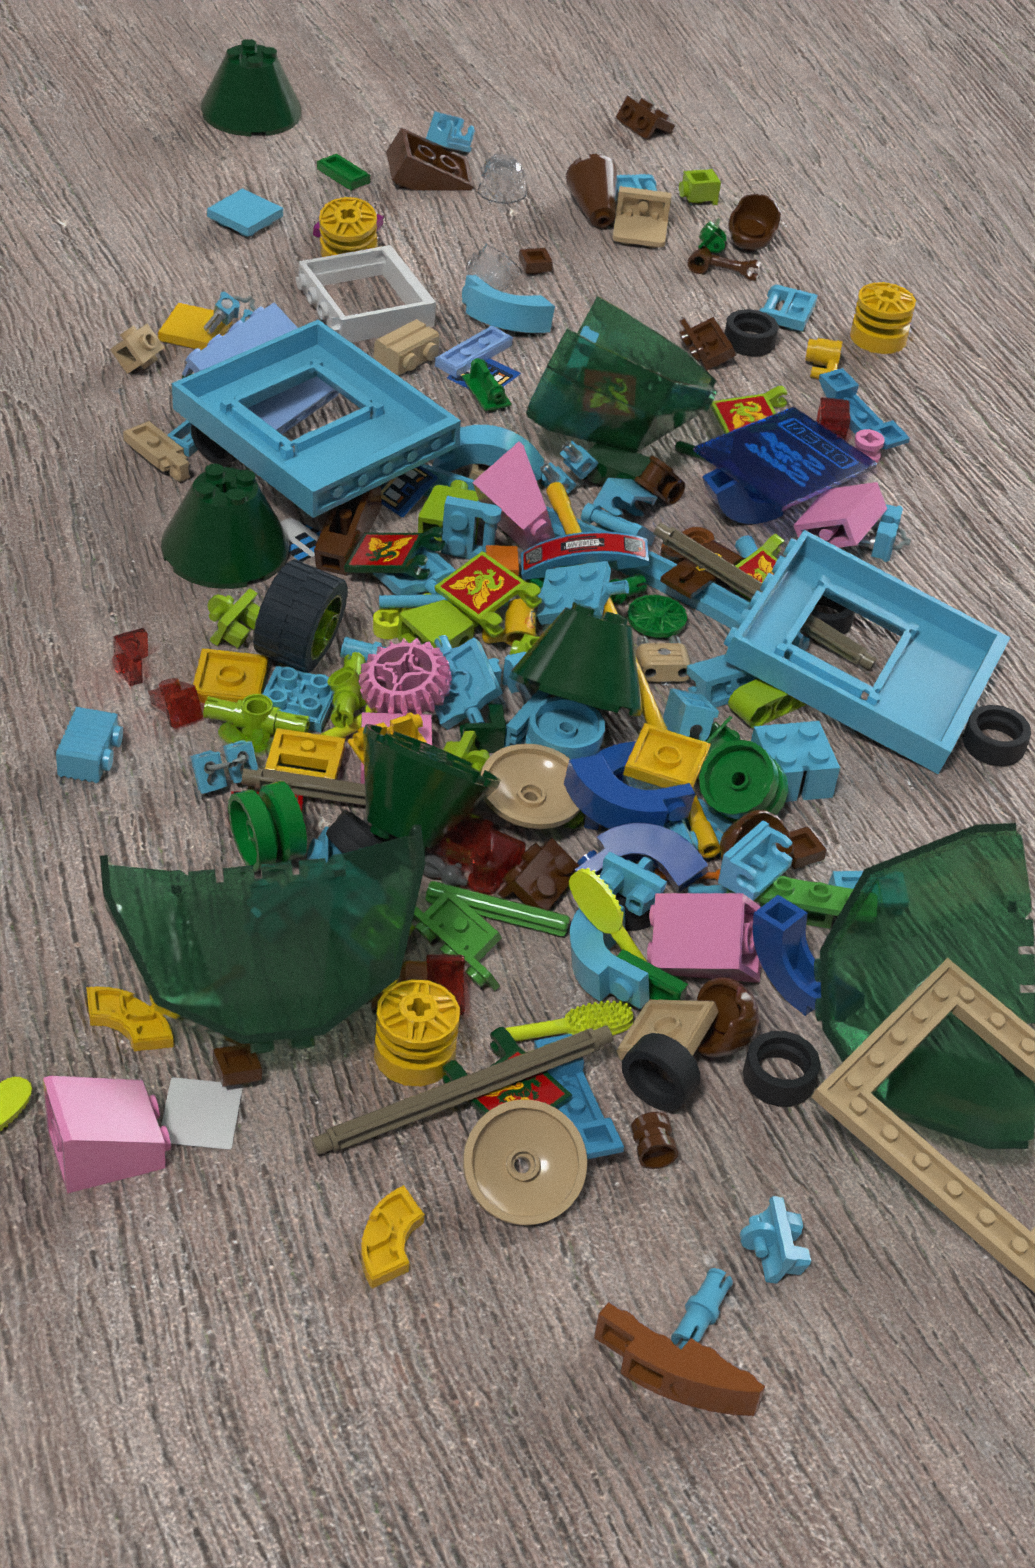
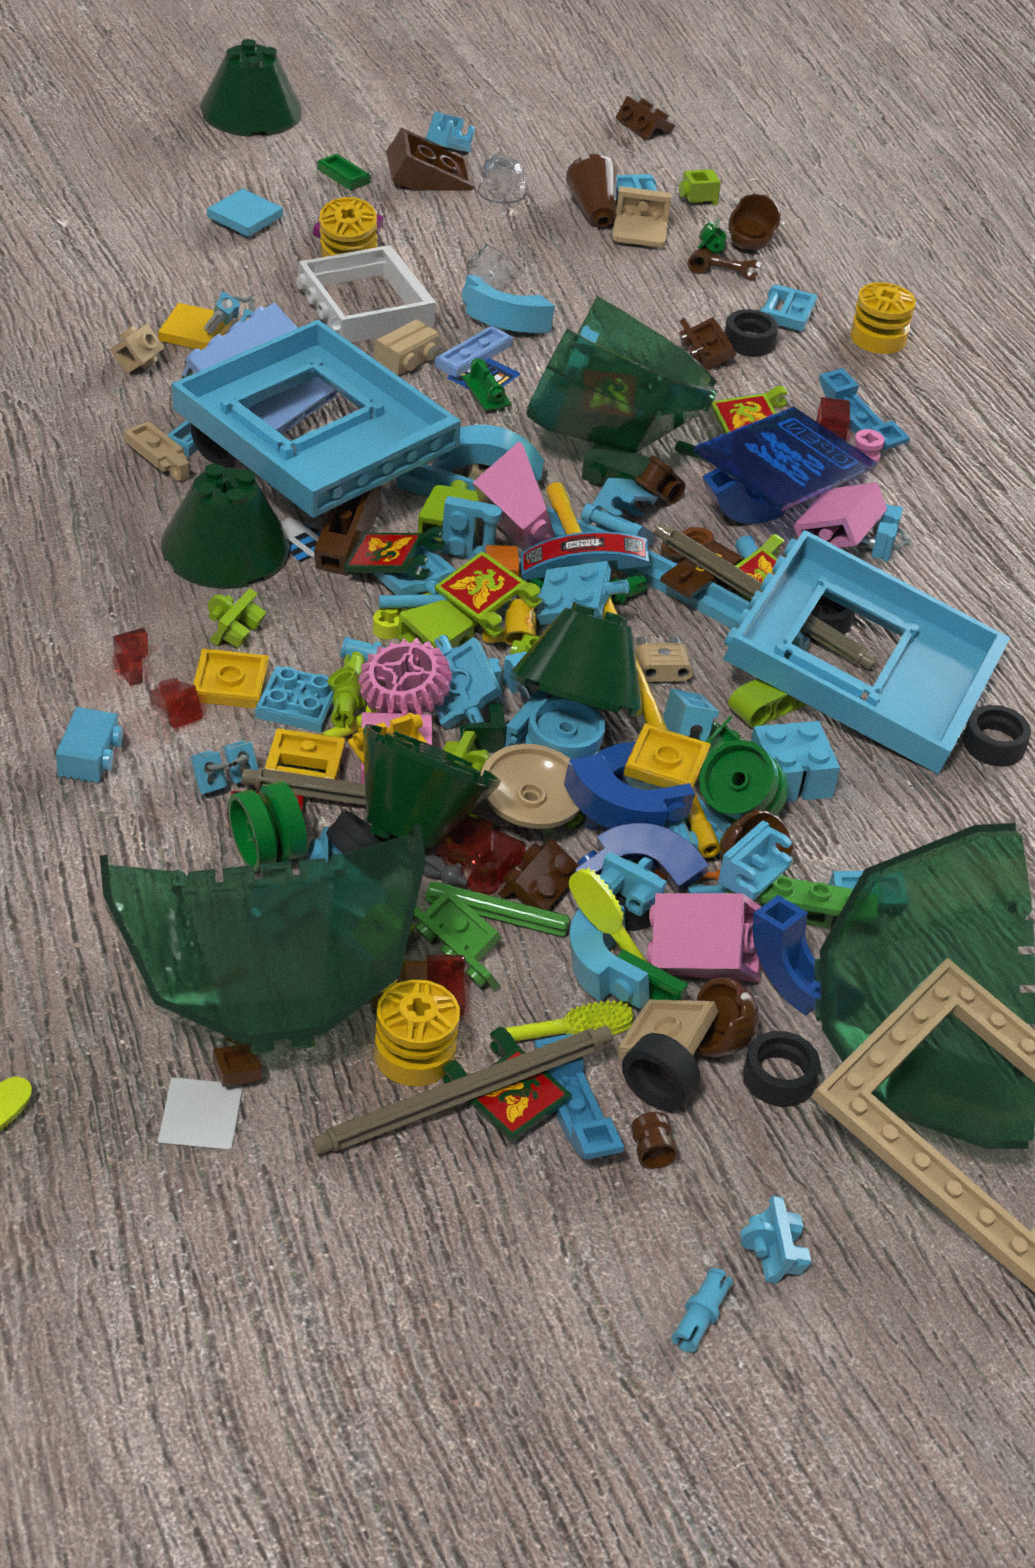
(103, 1129): bright pink slope -> none
(130, 1016): yellow tile -> none
(231, 734): clear neon green arm -> none
(253, 713): lime pin -> none
(300, 615): black wheel -> none
(386, 1236): yellow tile -> none
(406, 490): sticker -> none
(535, 260): reddish brown plate -> none
(542, 1139): tan dish -> none
(576, 459): piece -> none
(657, 616): green wheel -> none
(685, 1375): dark orange slope -> none
(717, 679): medium azure hinge -> none
(806, 848): reddish brown plate -> none
(823, 353): yellow piece -> none

